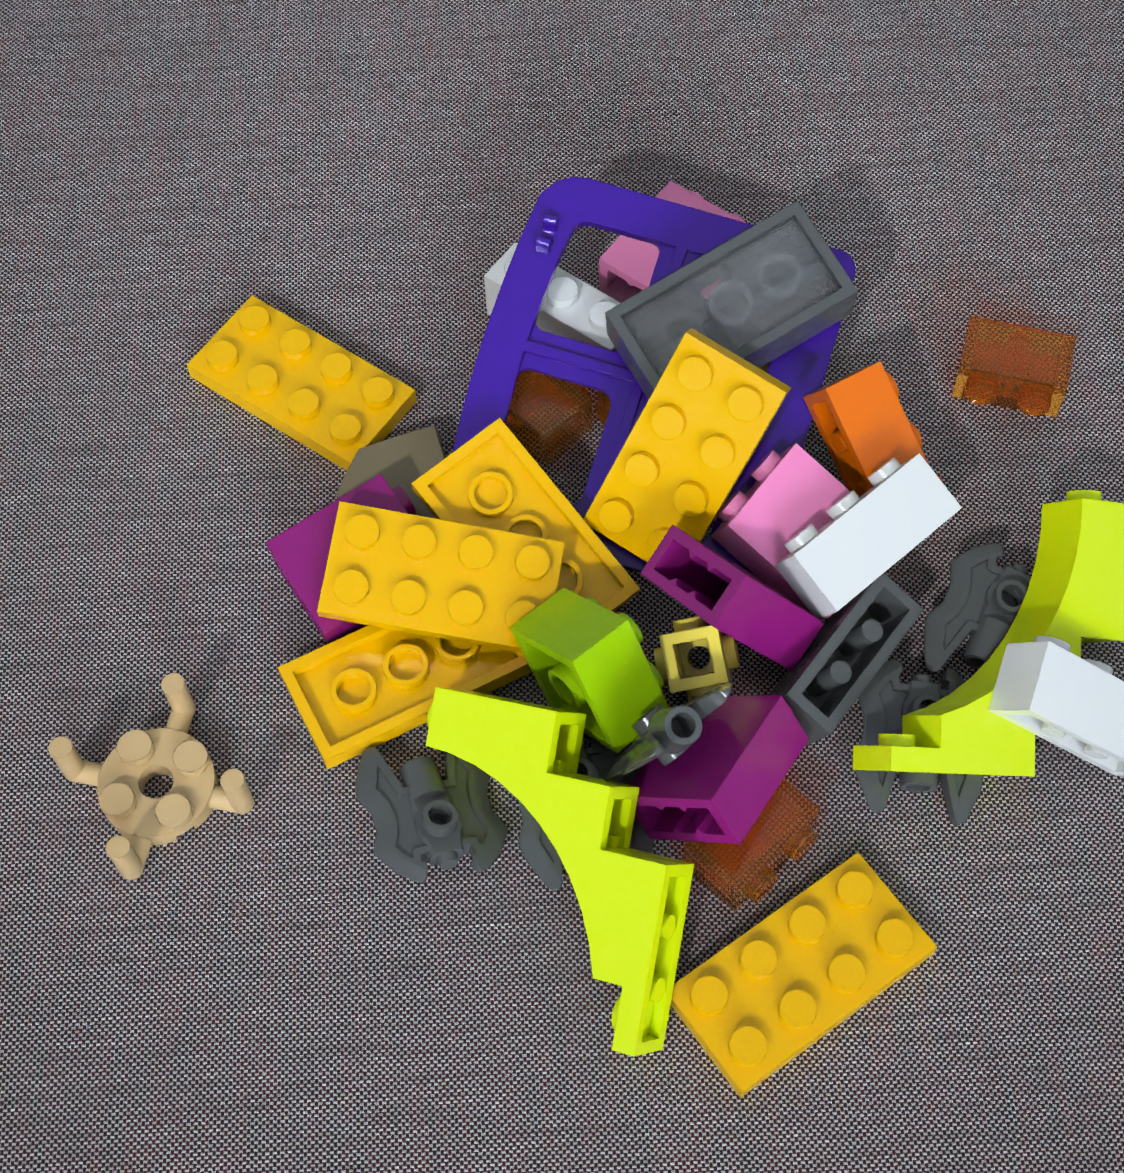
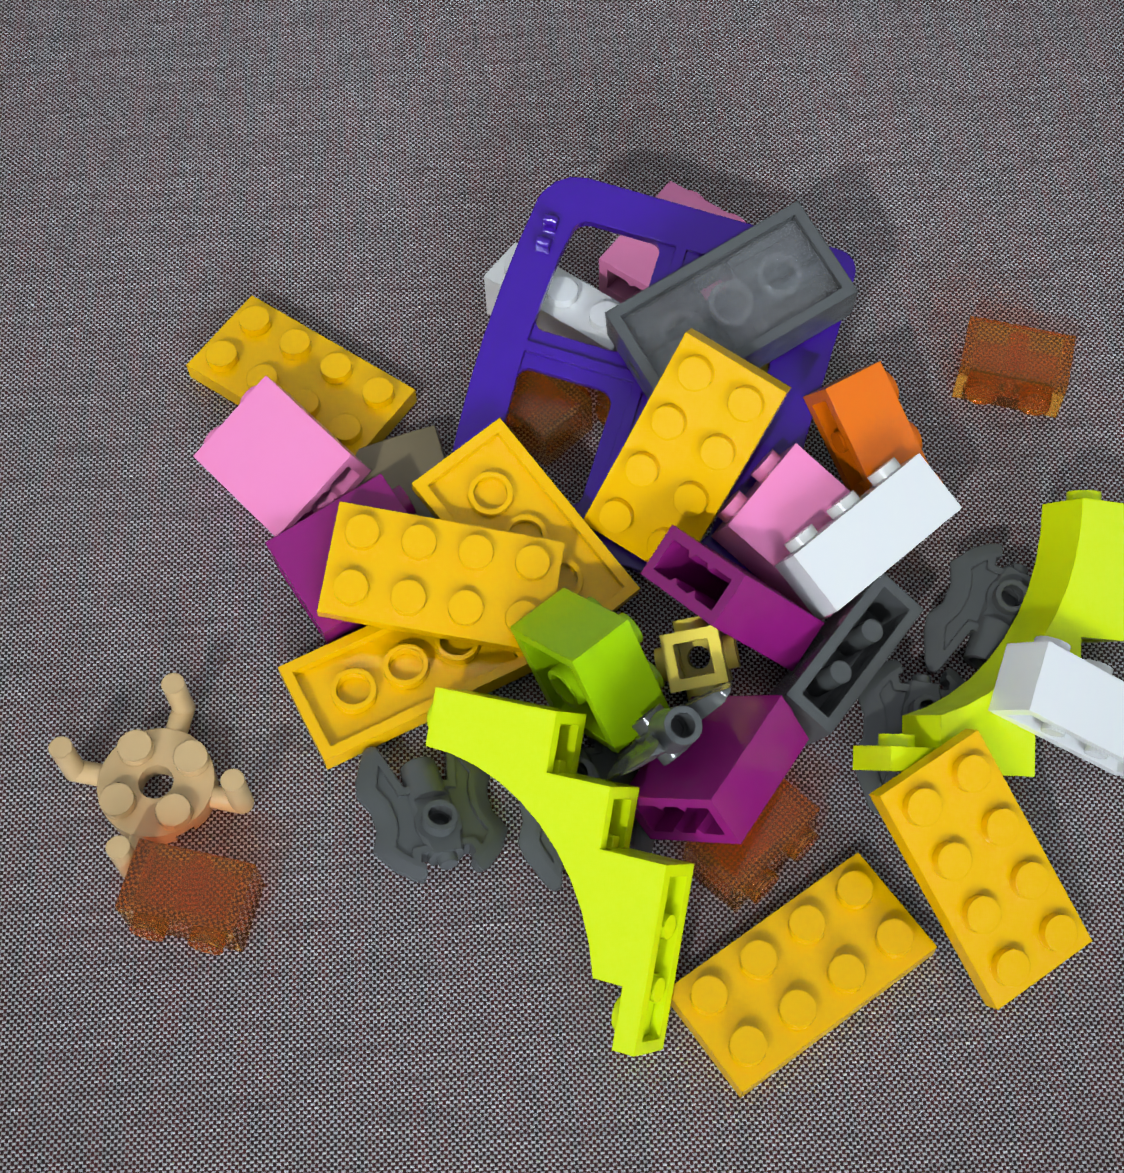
(190, 897): none -> clear orange brick
(279, 458): none -> bright pink brick
(981, 868): none -> yellow plate

